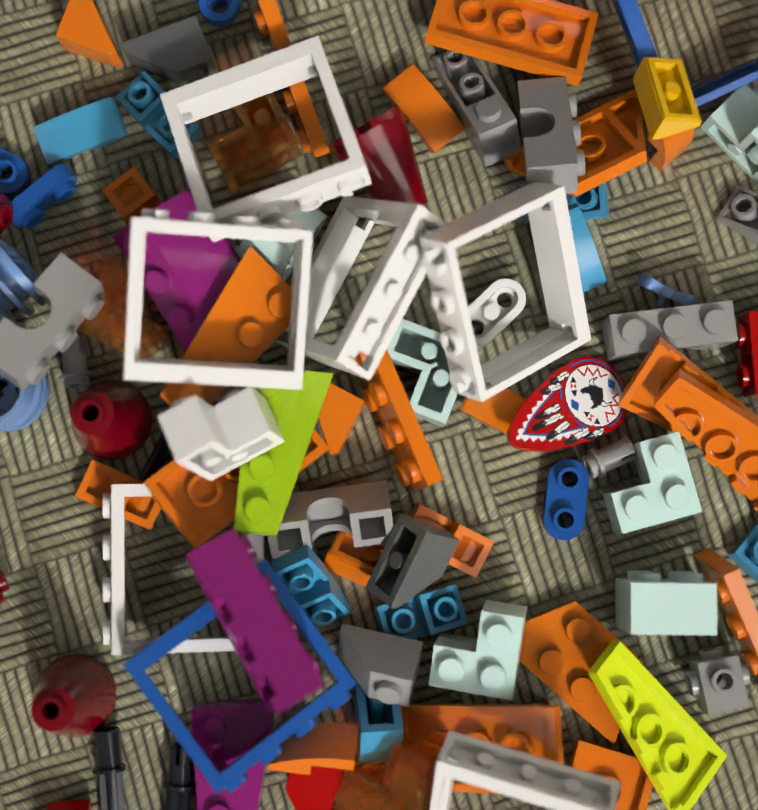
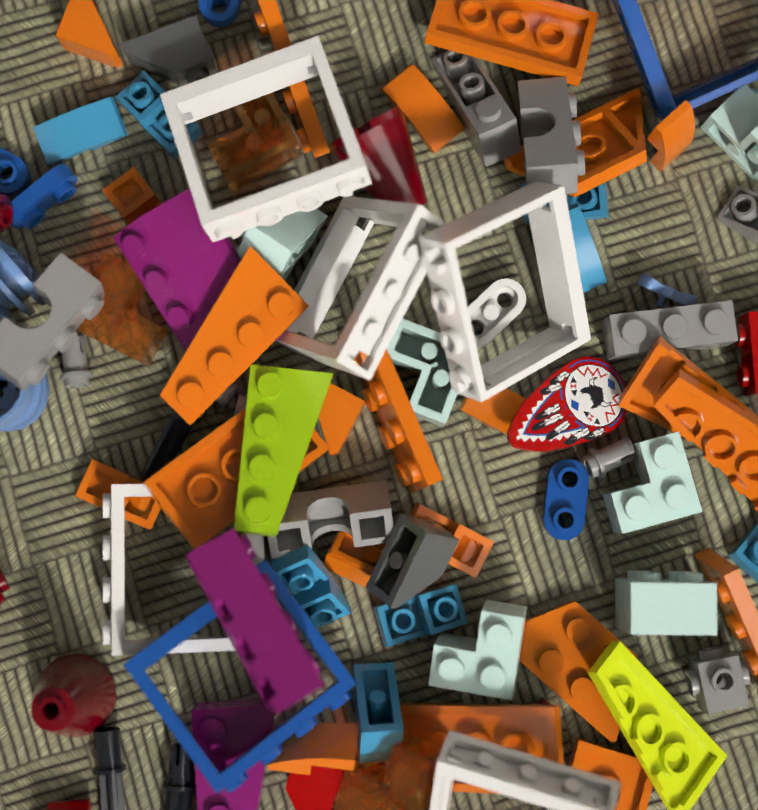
(111, 419): dark red cone -> none
(212, 371): white window -> none
(220, 436): white brick -> none
(381, 663): light grey slope -> none
(665, 97): yellow slope -> none

